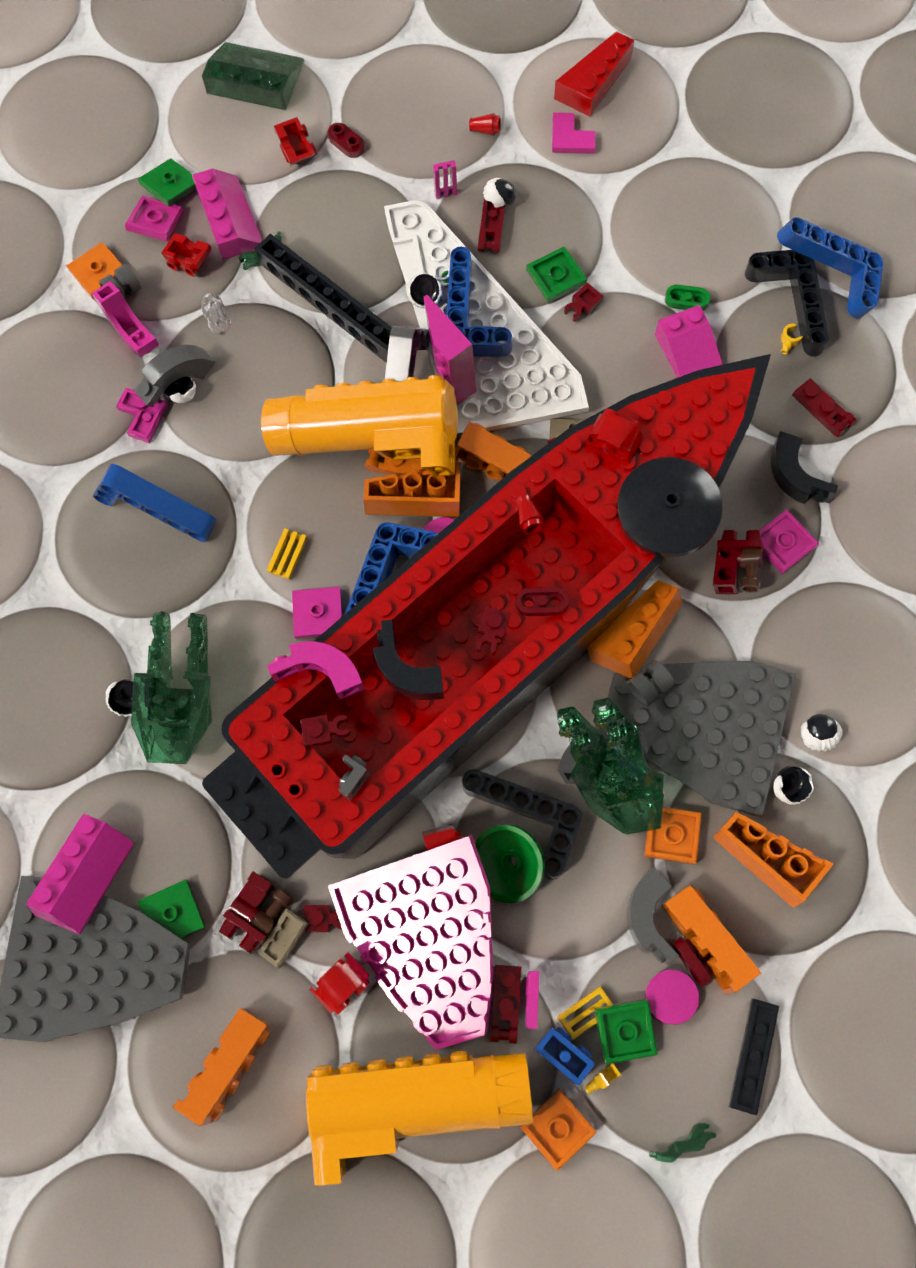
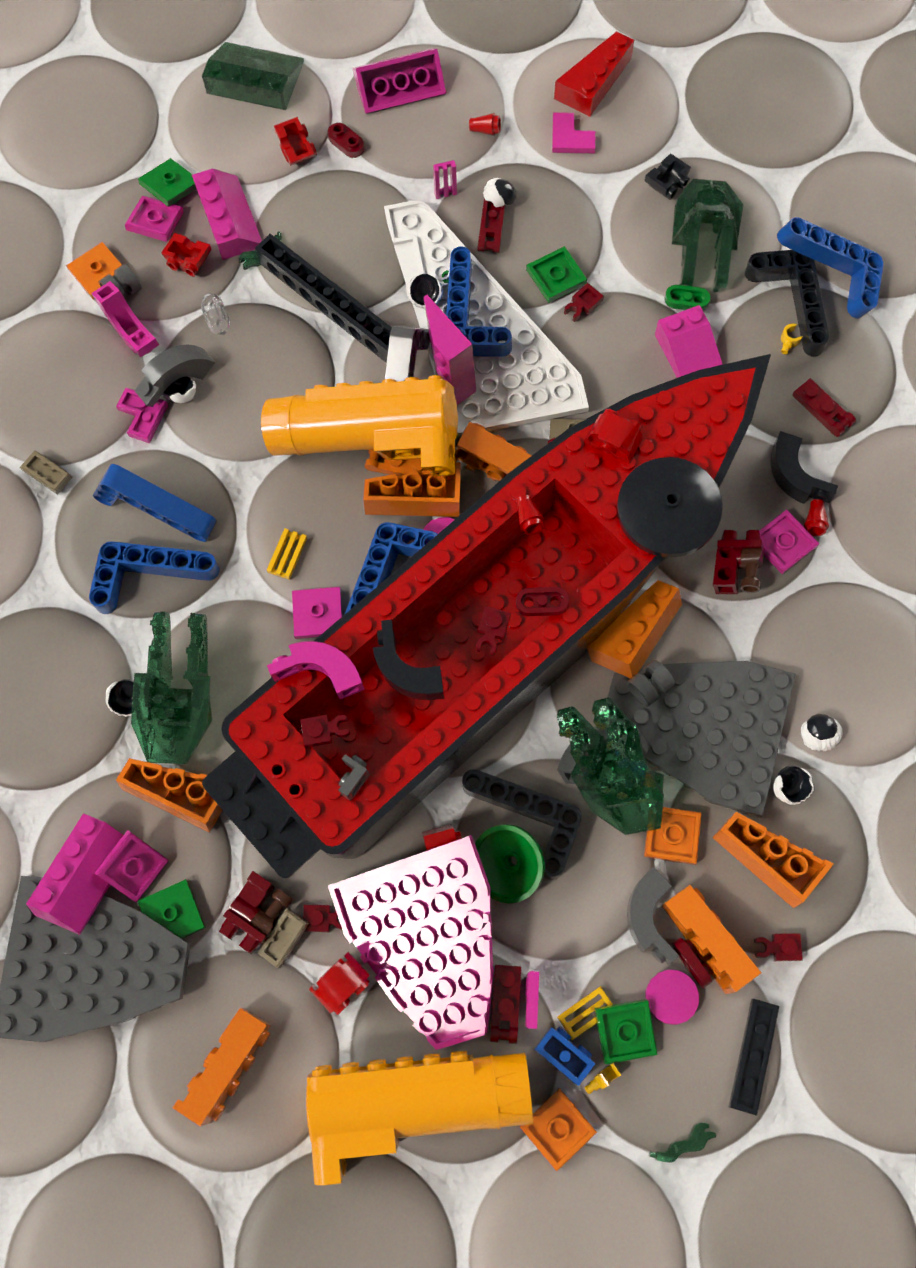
(46, 472): none -> dark tan plate
(131, 866): none -> dark pink plate
(146, 564): none -> blue beam
(172, 791): none -> orange wedge
(399, 80): none -> dark pink slope
(669, 176): none -> black cylinder
(707, 203): none -> clear green connector
(783, 947): none -> dark red plate
(816, 520): none -> red cone

